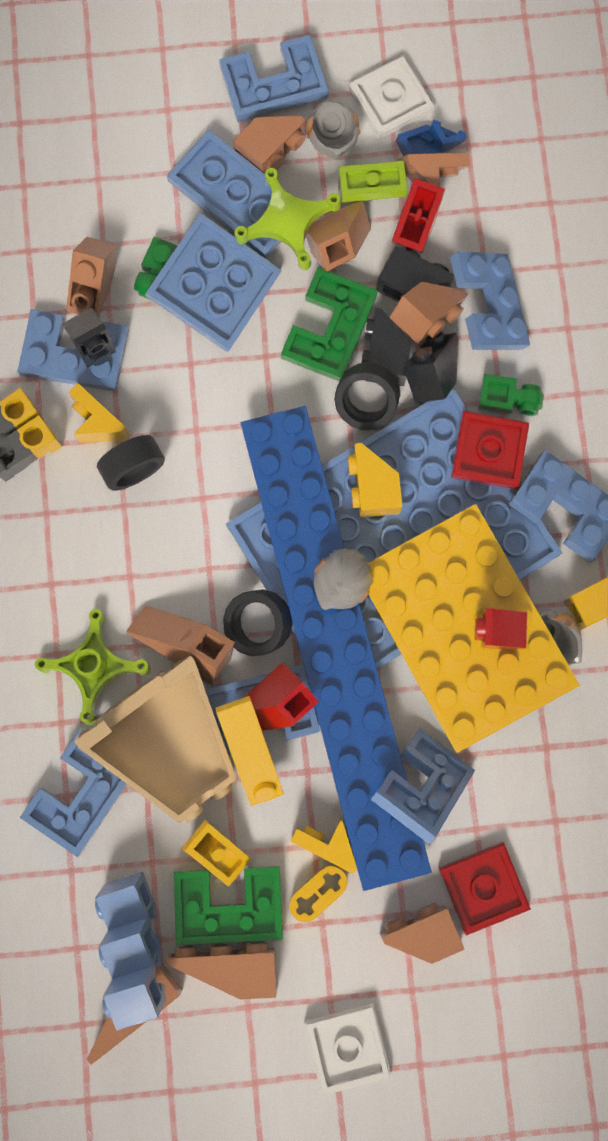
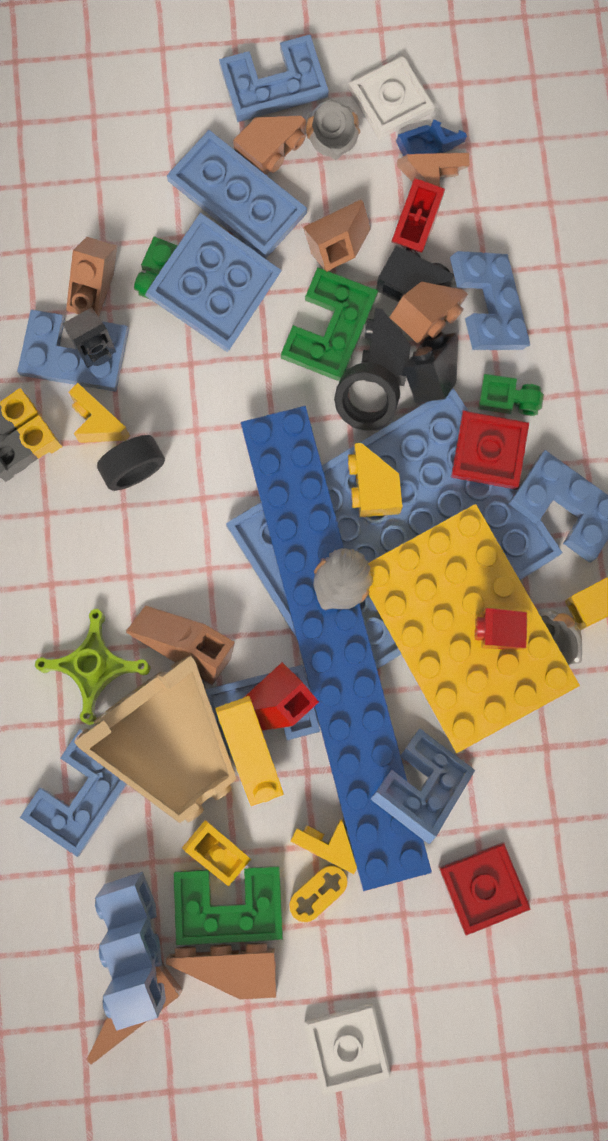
(233, 627): black tyre -> none
(287, 219): lime piece -> none
(372, 181): lime panel -> none
(427, 936): nougat slope -> none

